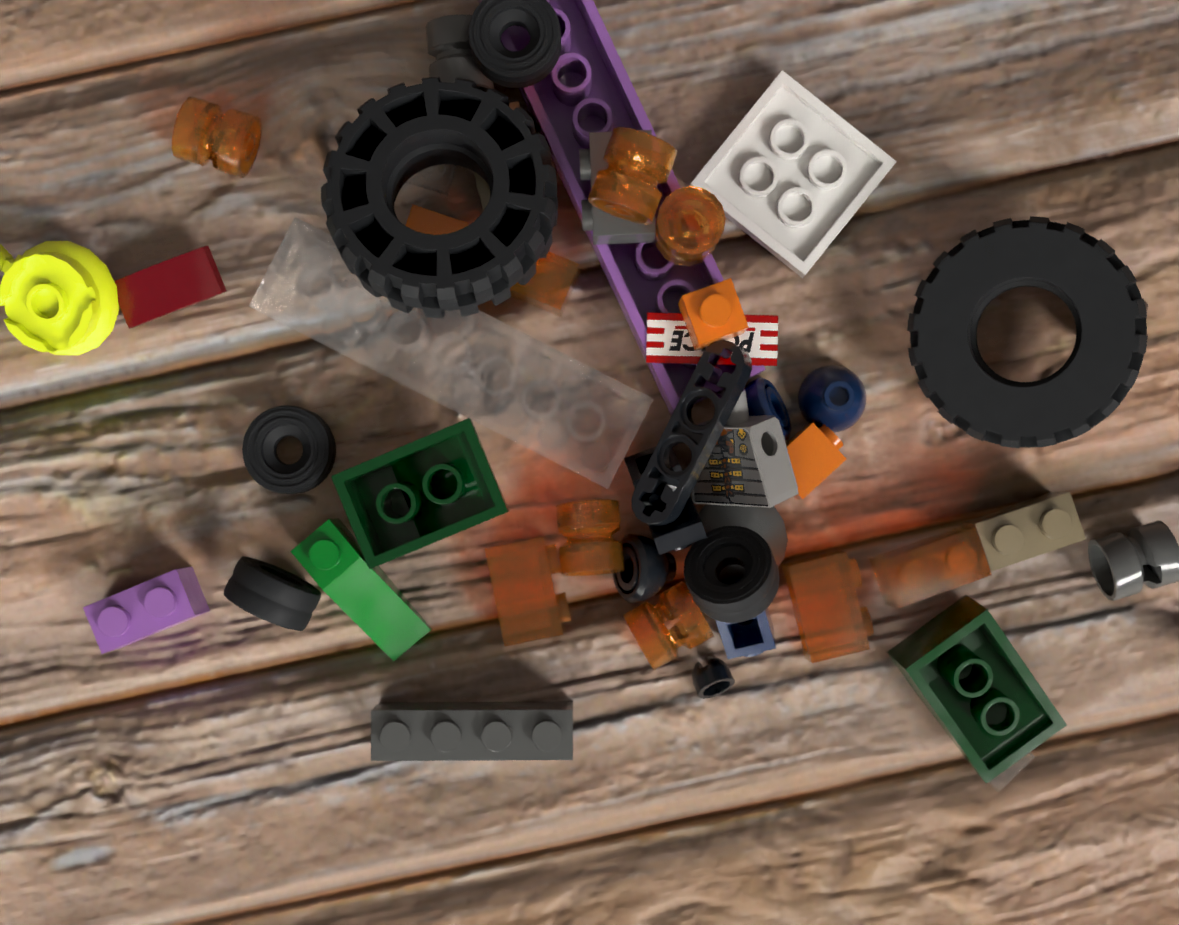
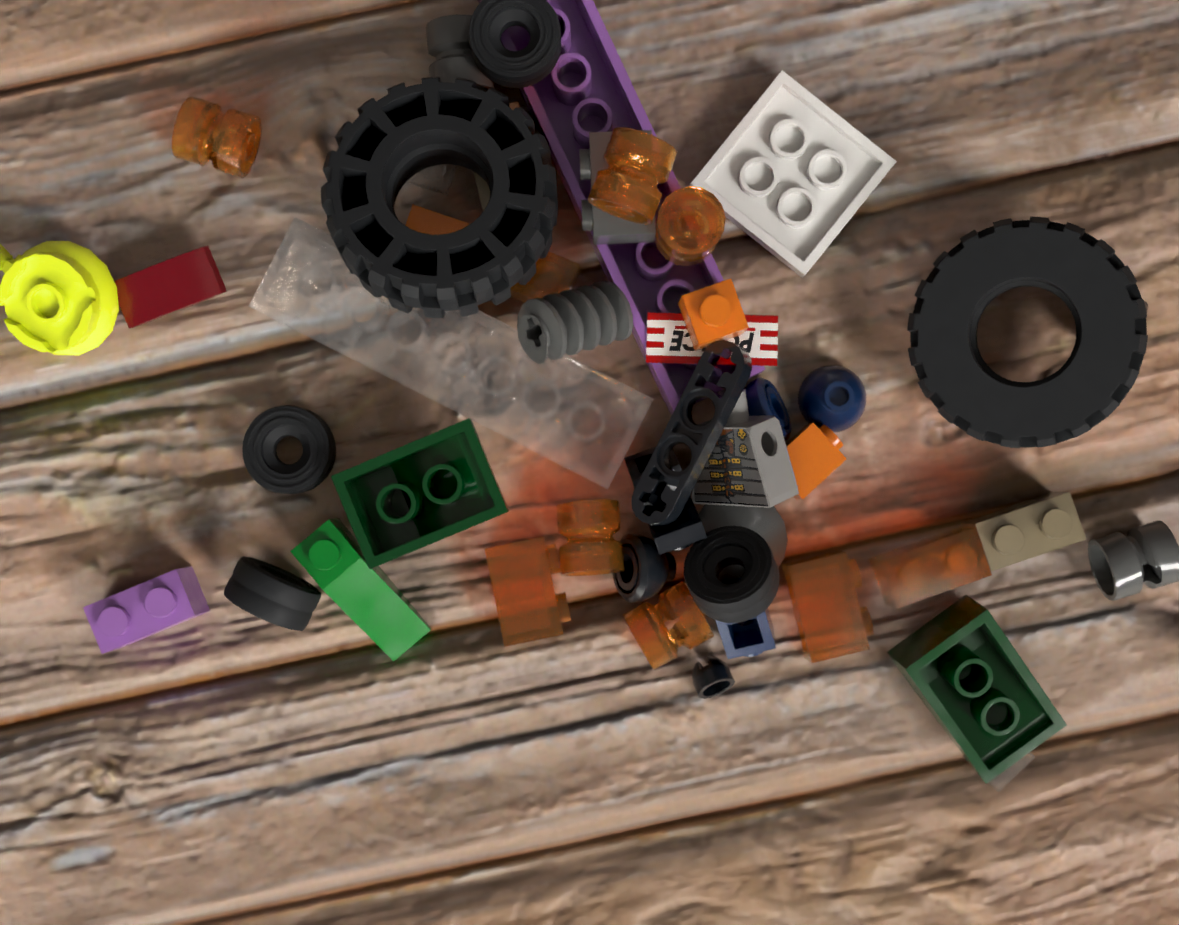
(472, 731): dark grey brick -> none
(574, 321): none -> dark grey piece

